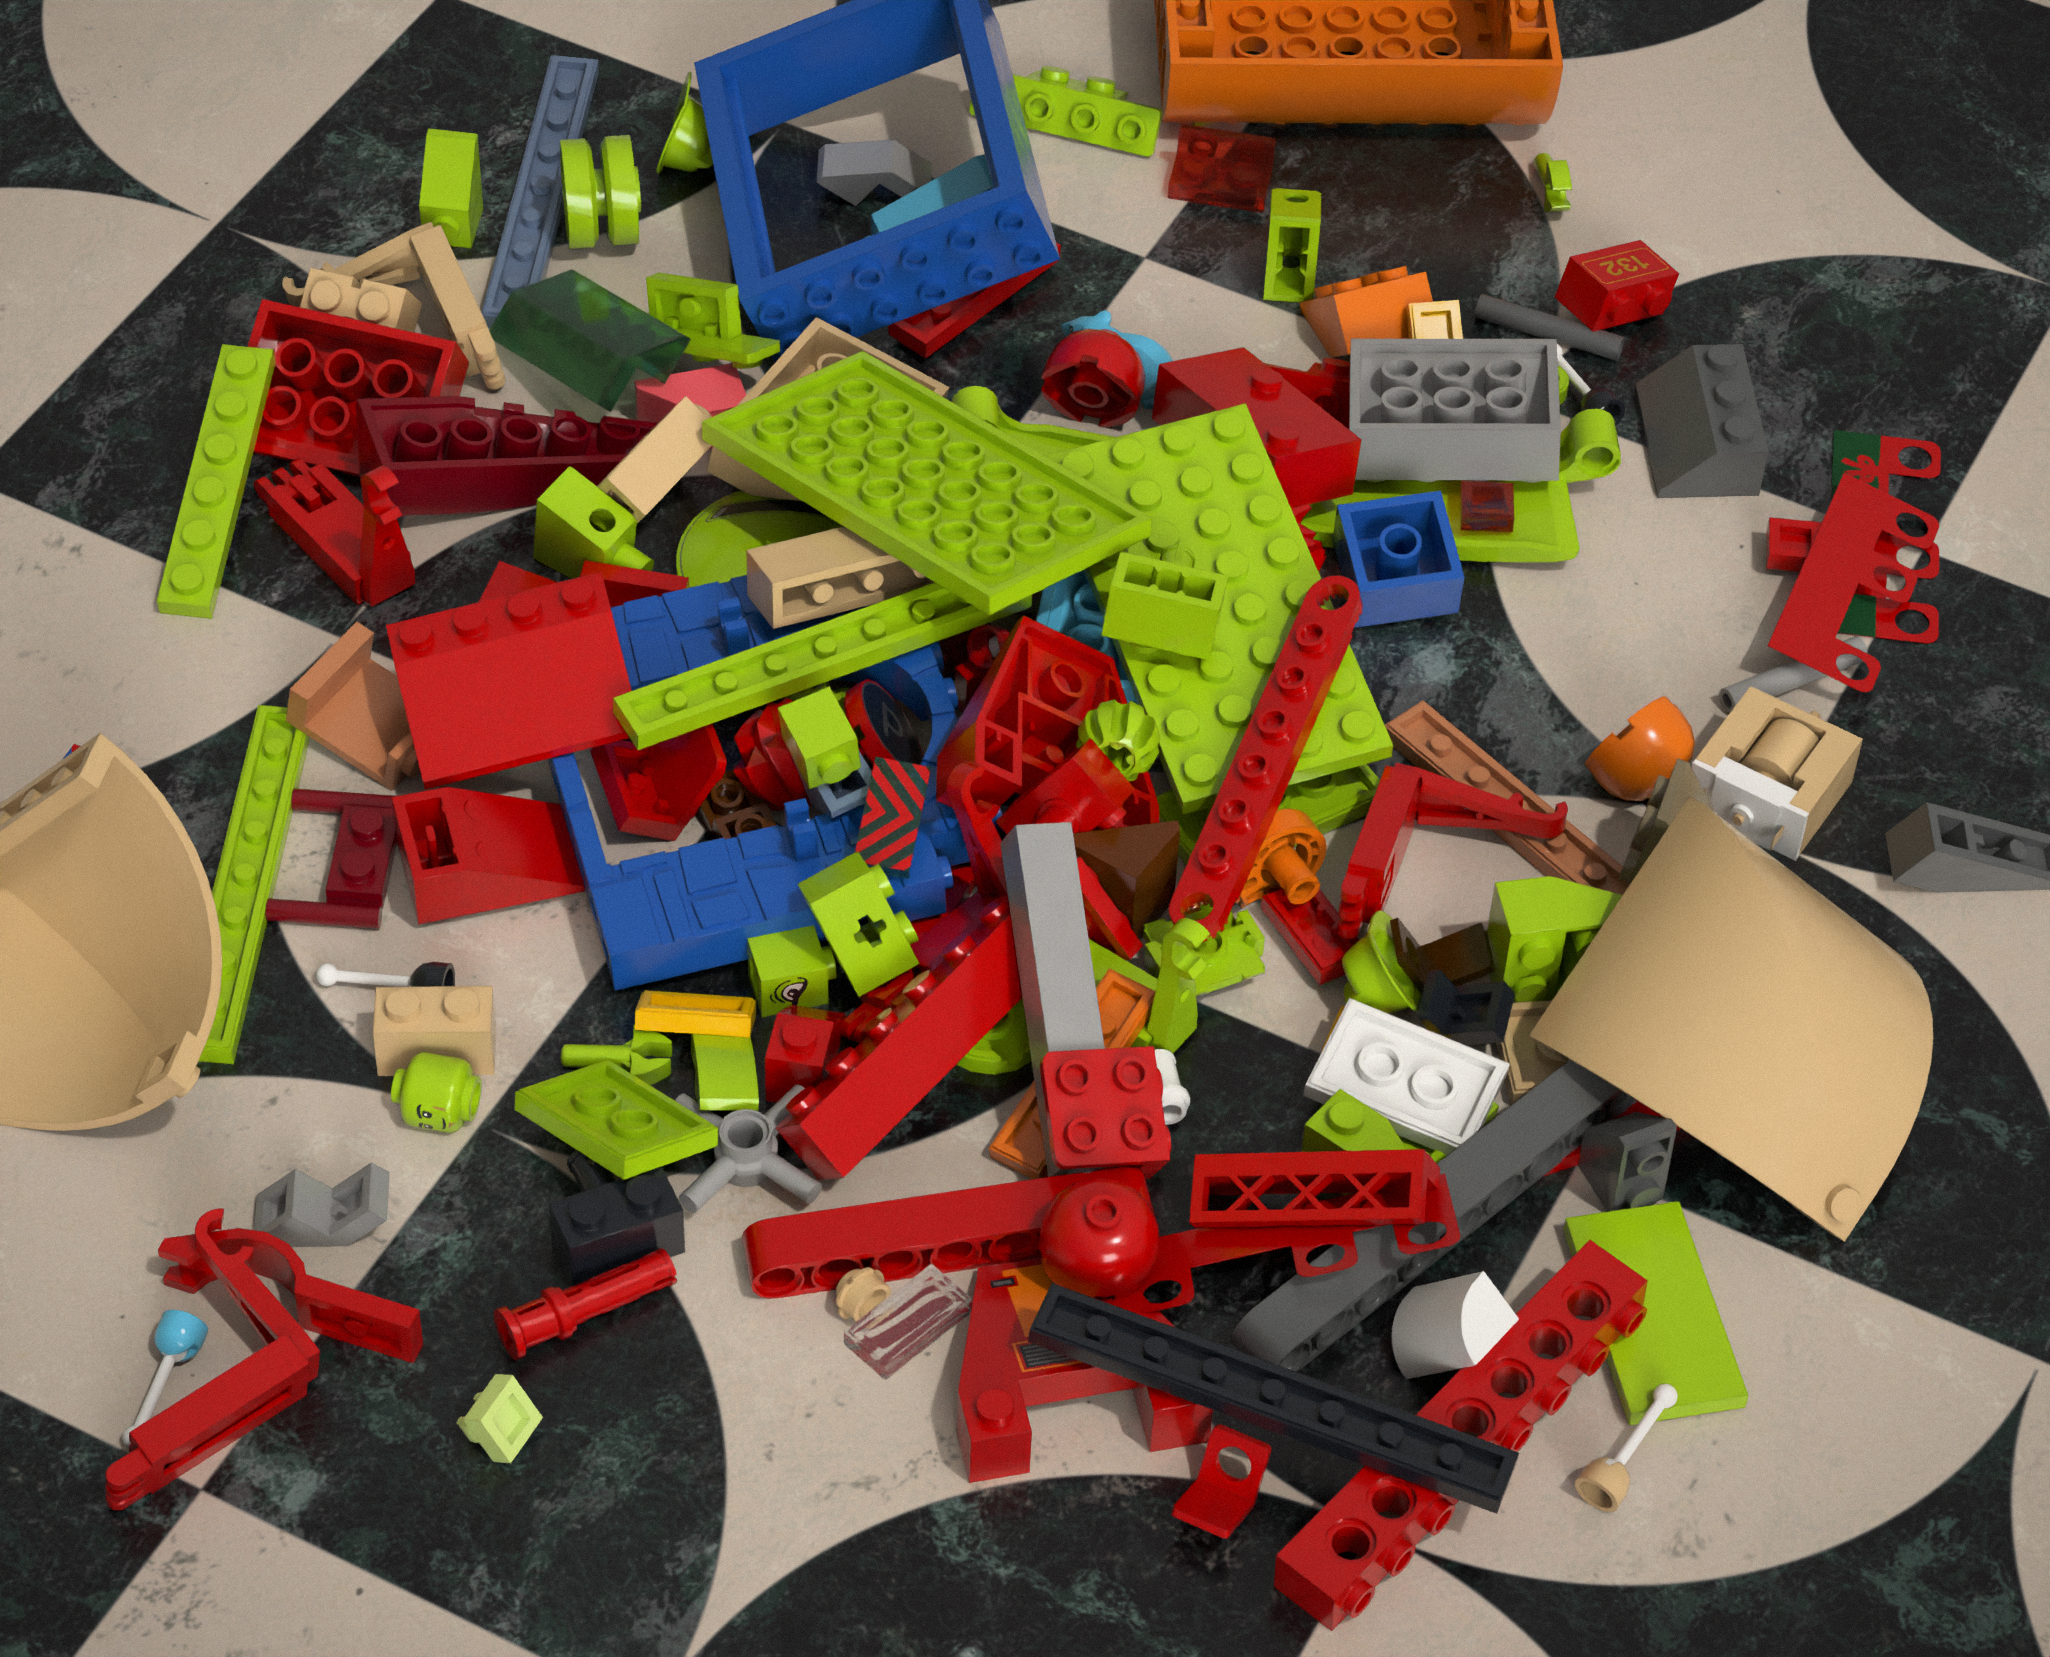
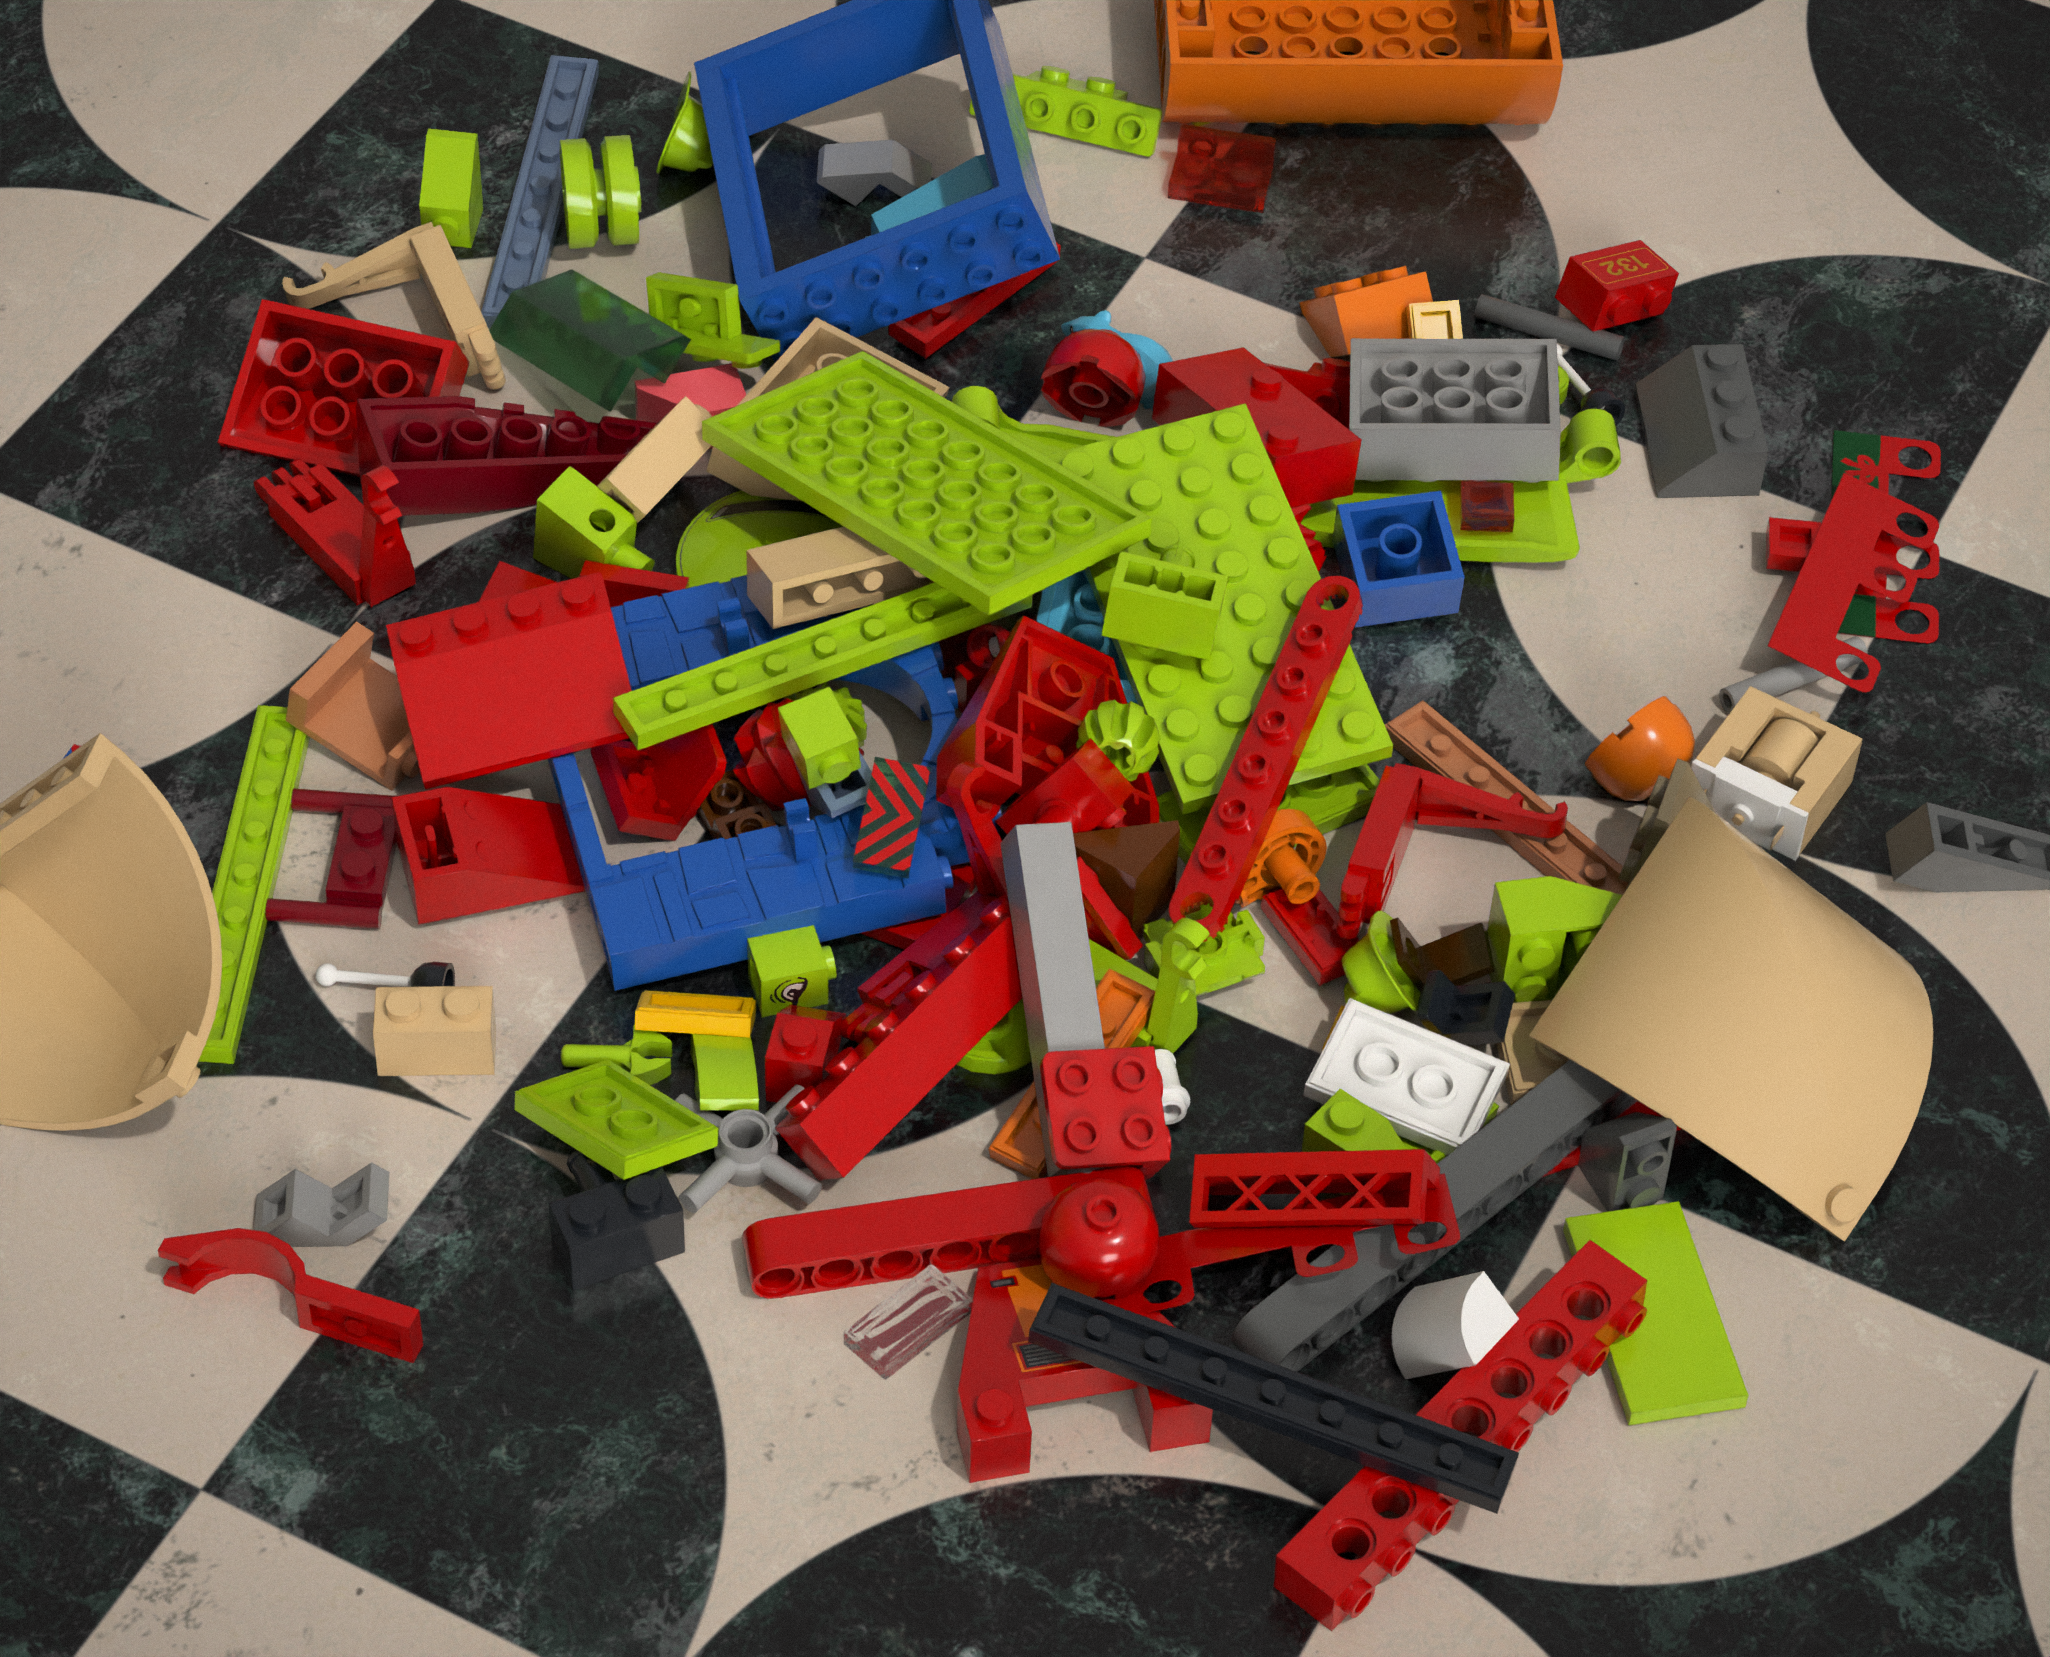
(178, 1340): medium azure hinge -> none
(216, 482): lime plate -> none
(232, 1401): red hinge -> none
(364, 302): tan piece -> none
(437, 1092): lime head -> none
(501, 1418): yellowish green tile -> none
(560, 1311): red pin -> none
(842, 897): lime brick -> none
(860, 1292): tan plate -> none
(882, 723): tile -> none
(1217, 1499): red bracket -> none
(1294, 232): lime torso -> none
(1556, 180): lime bar -> none
(1606, 1480): tan hinge -> none

